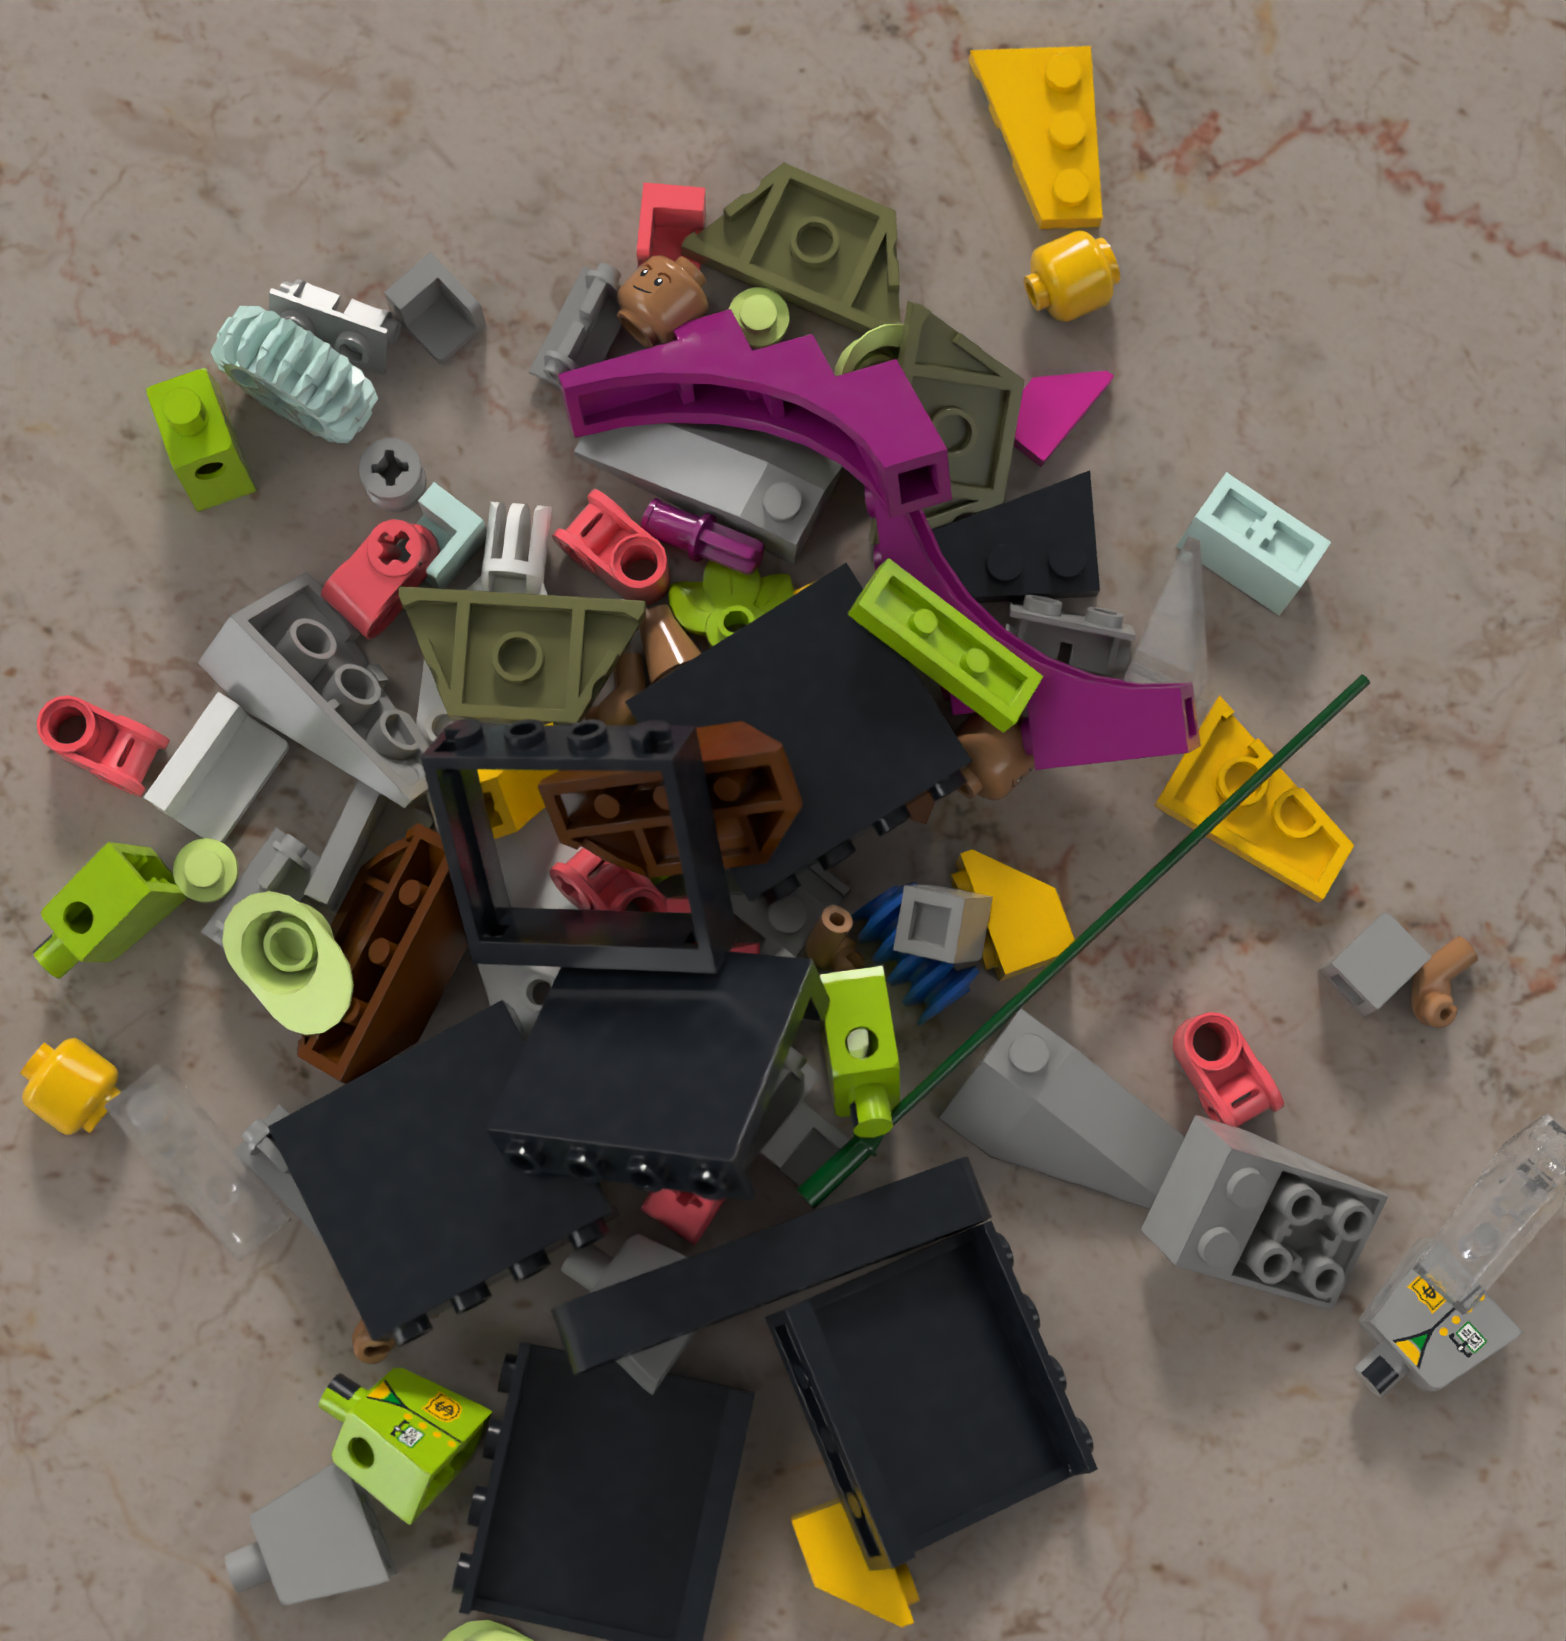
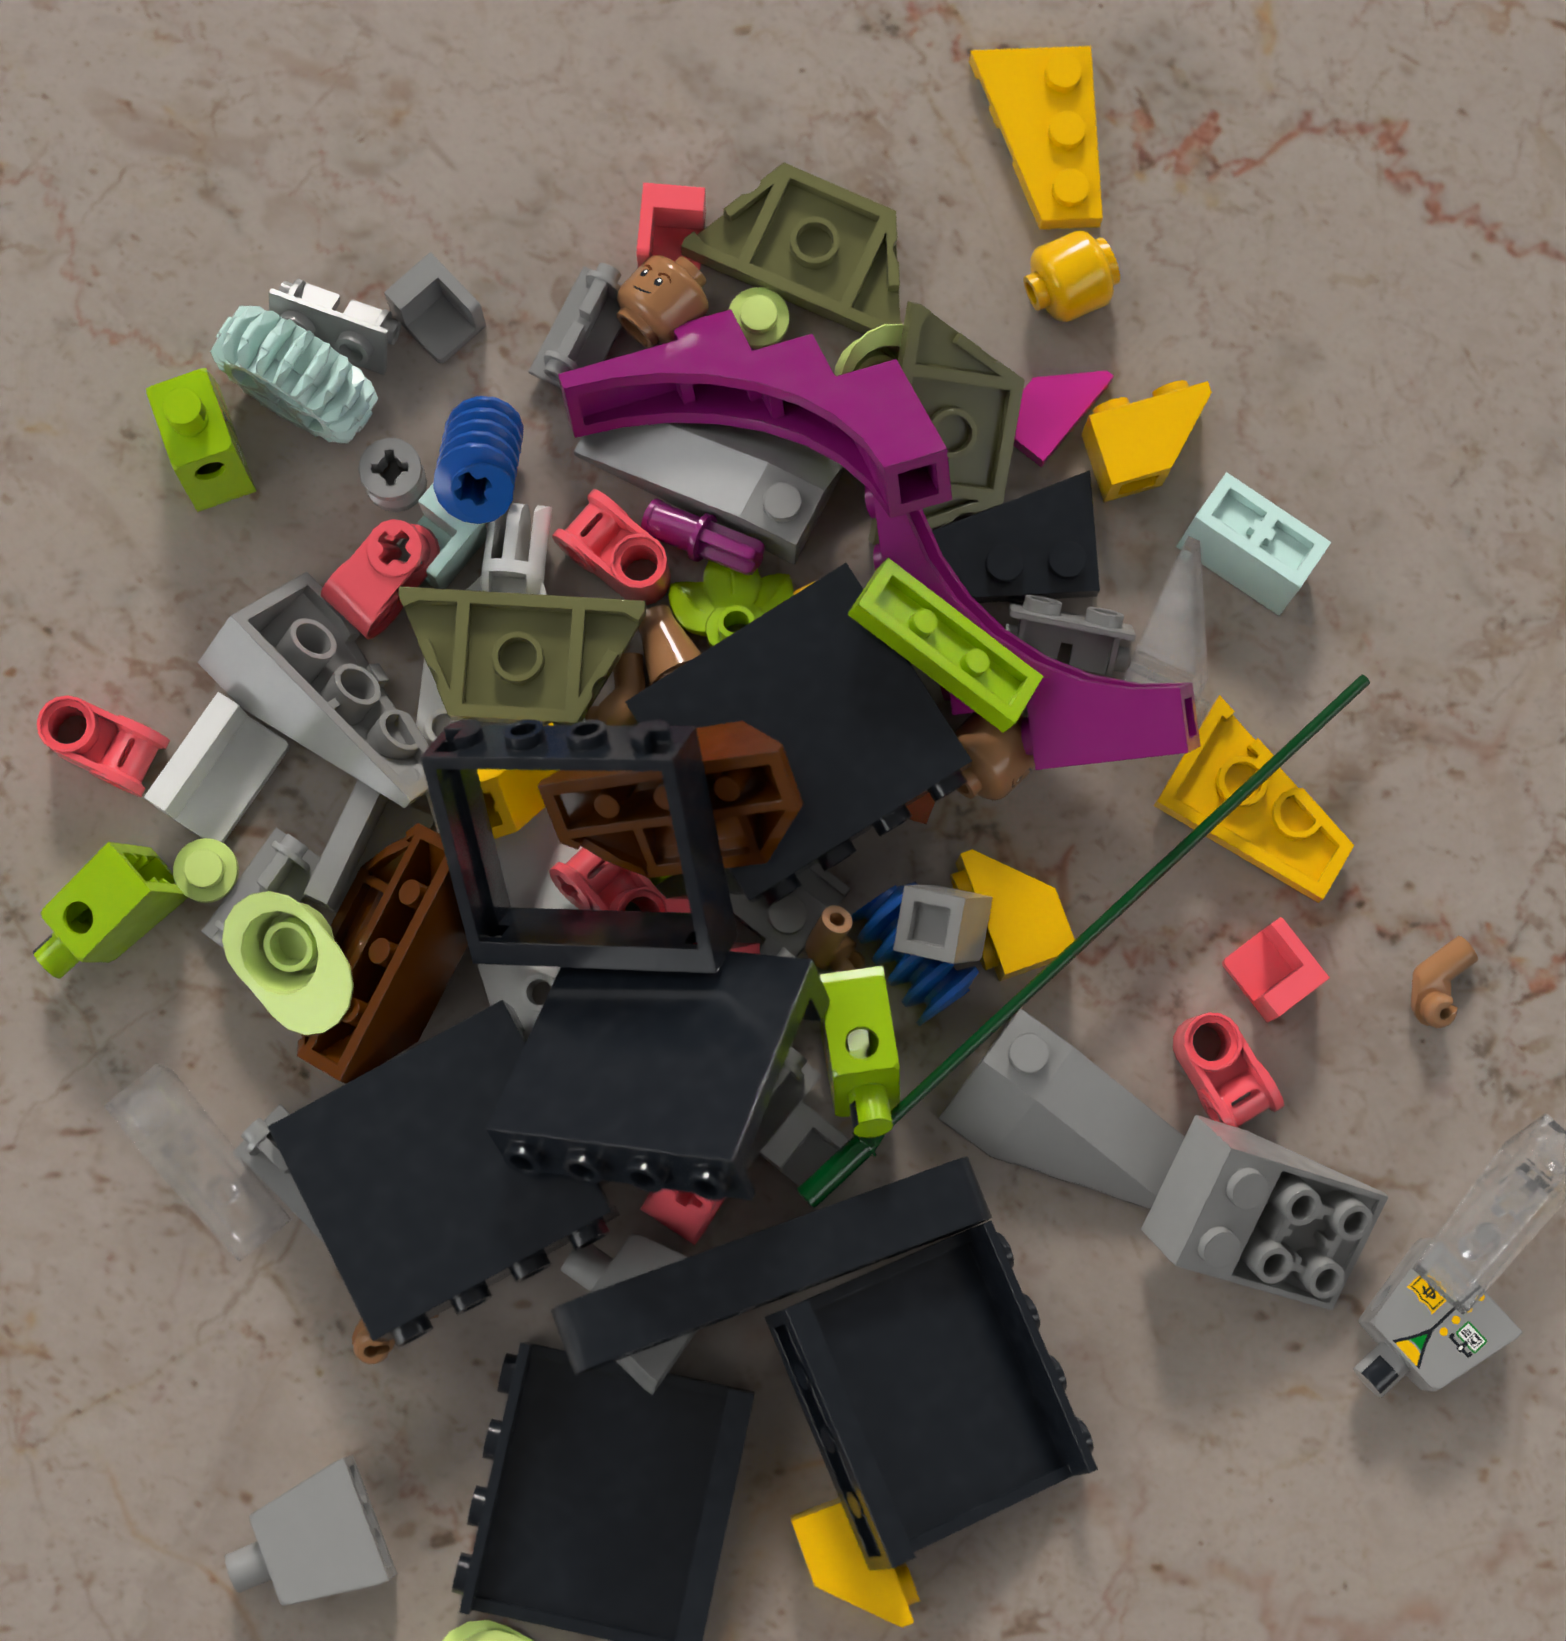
(69, 1085): yellow head -> none
(403, 1437): lime torso -> none
(479, 459): none -> blue piece
(1139, 441): none -> yellow slope
(1274, 970): none -> coral panel
(1375, 964): light grey panel -> none

